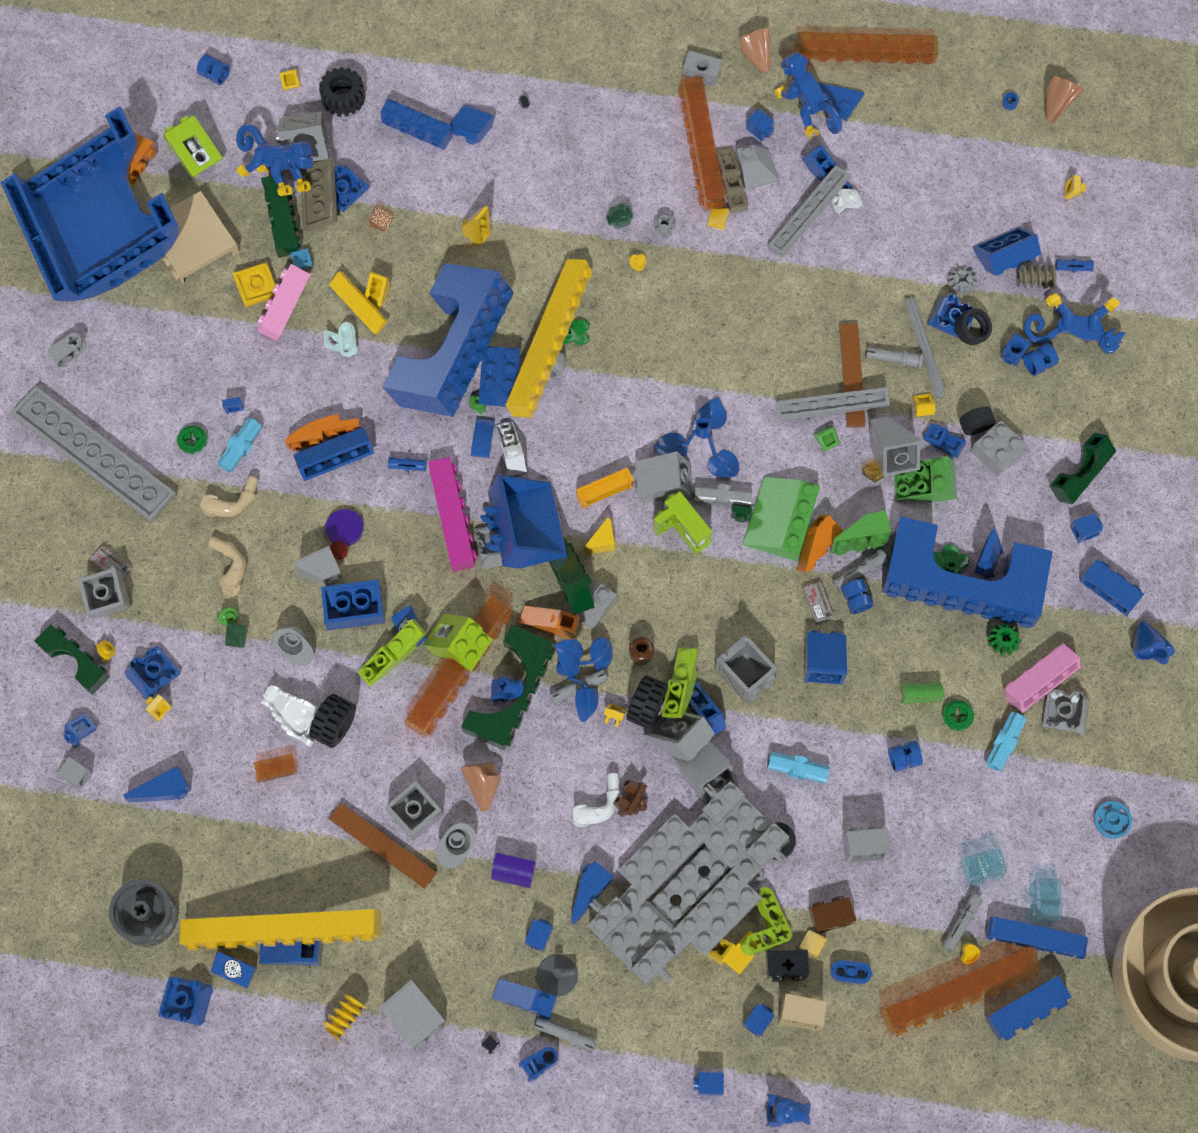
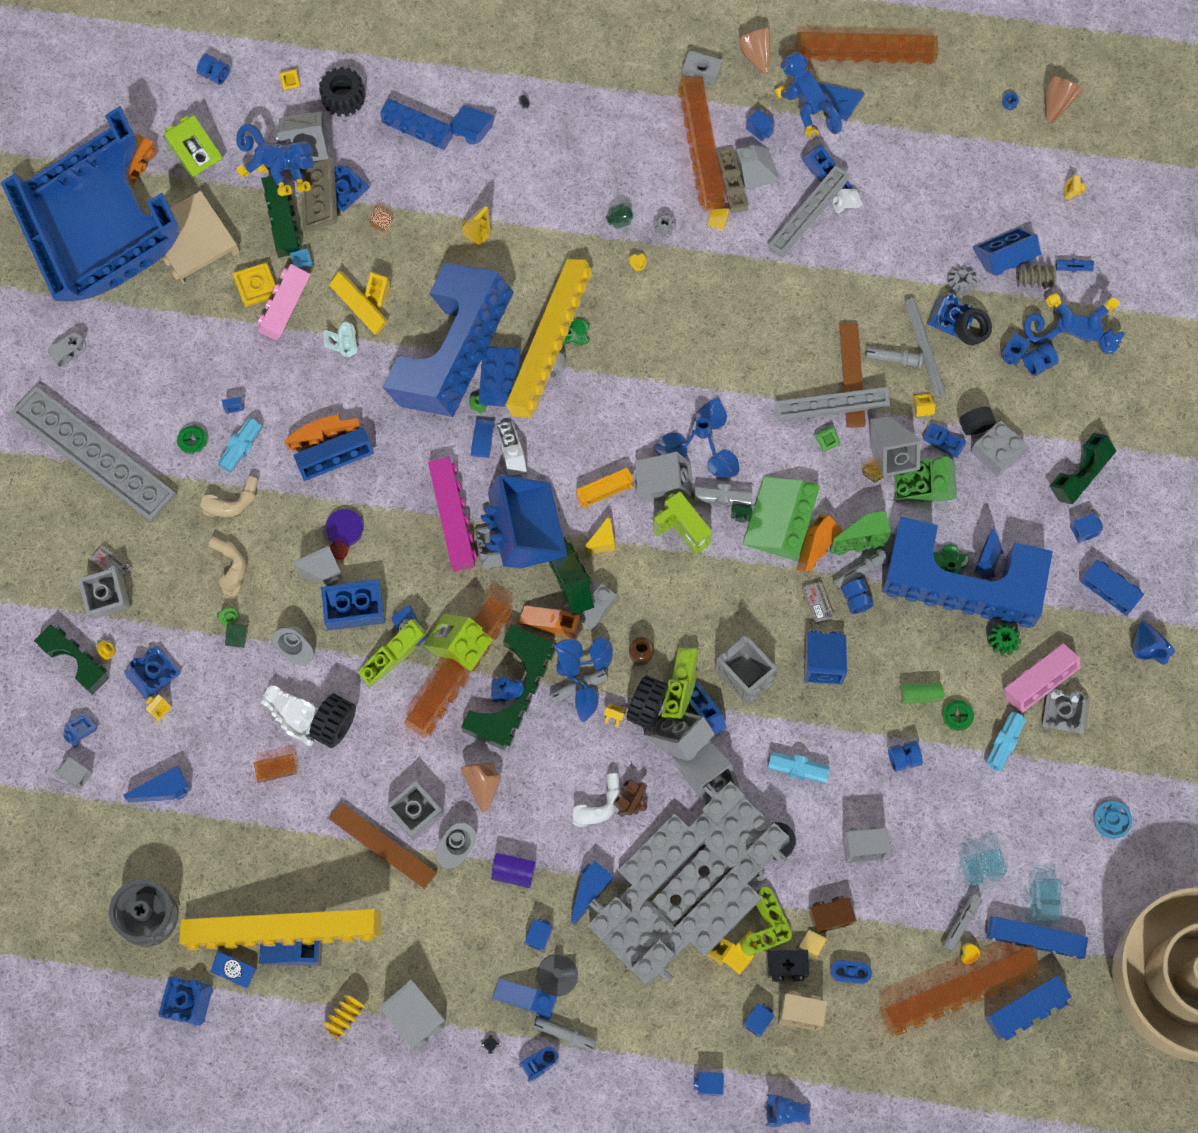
(407, 464): blue pin -> none

